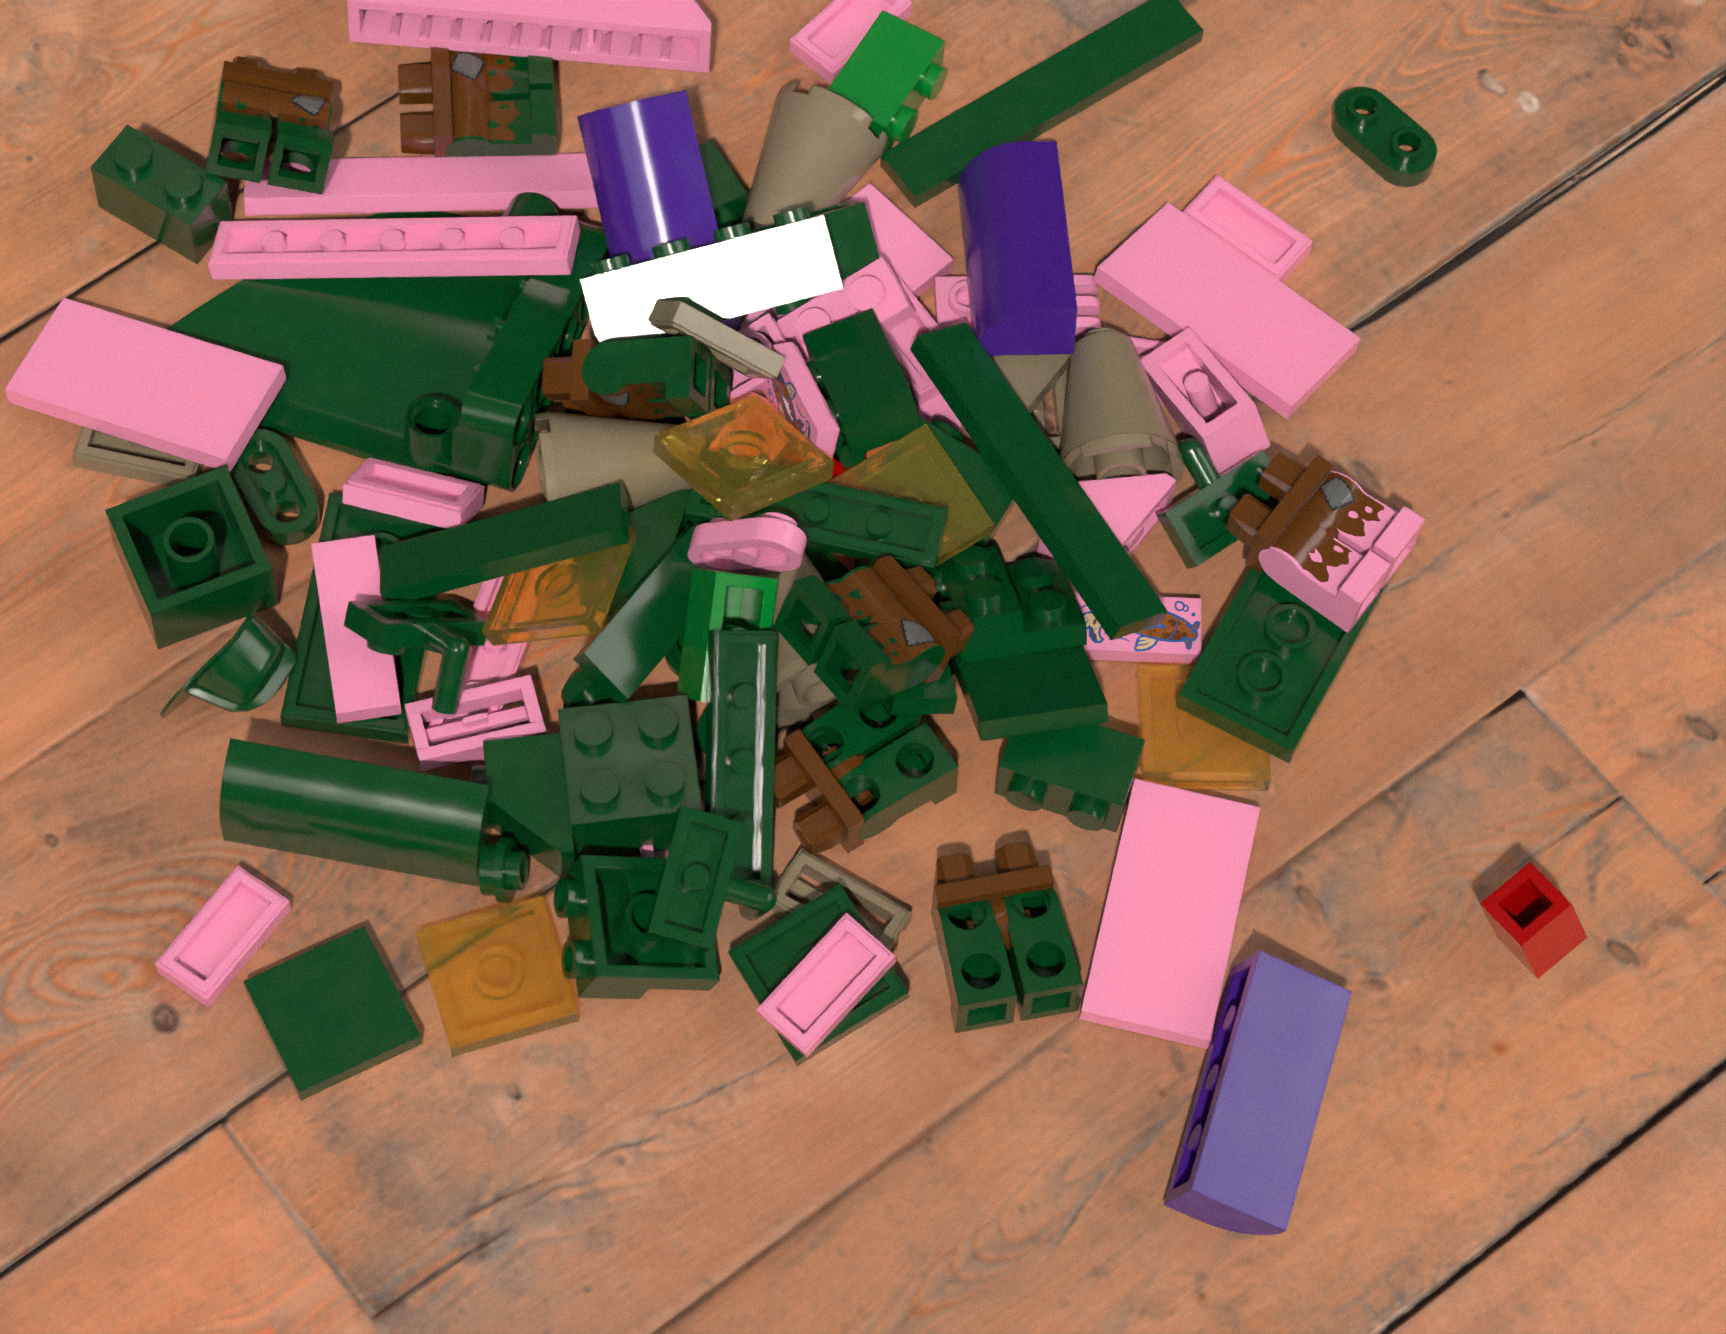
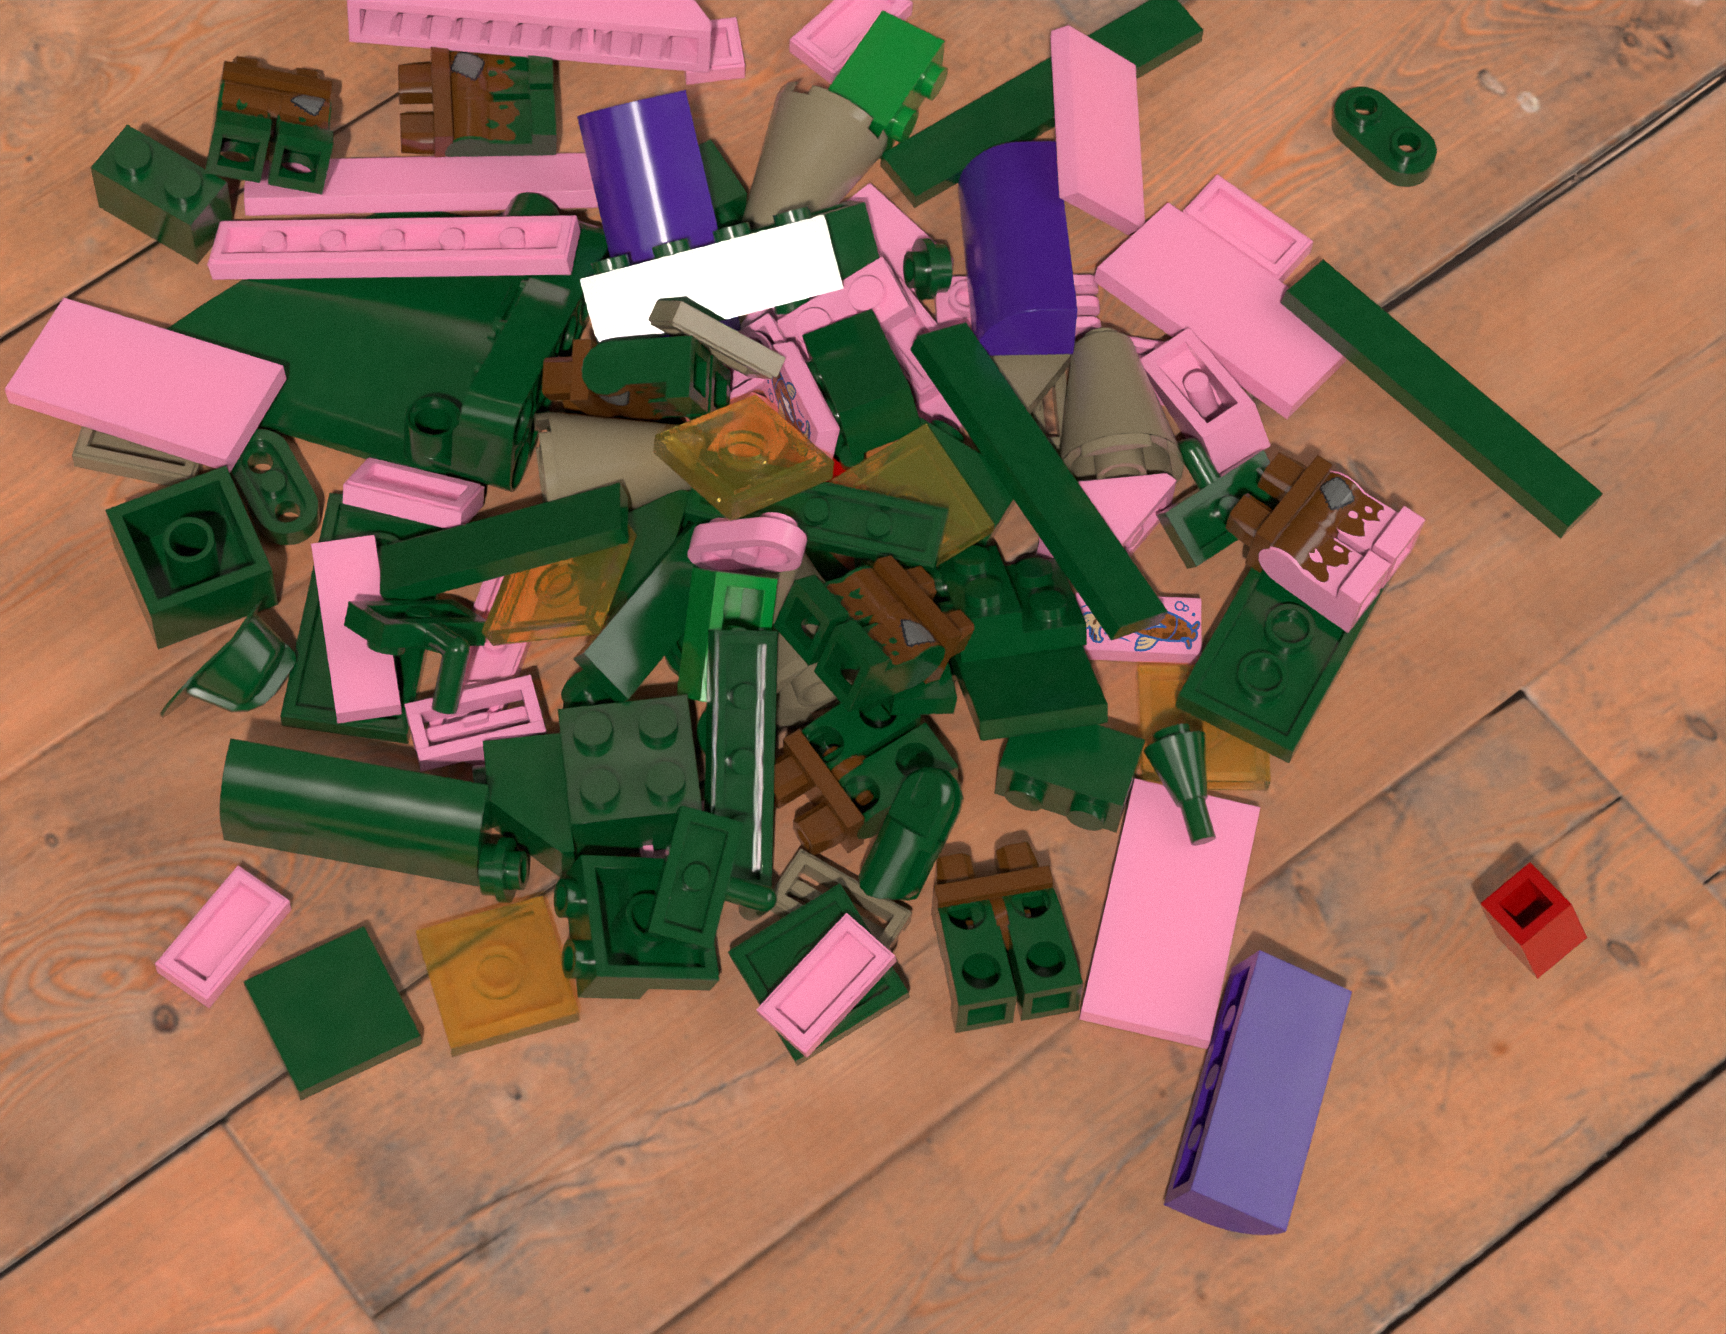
(726, 54): none -> bright pink tile
(912, 835): none -> dark green arm
(928, 269): none -> dark green plate
(1097, 130): none -> bright pink tile
(1181, 765): none -> dark green cone
(1442, 398): none -> dark green tile

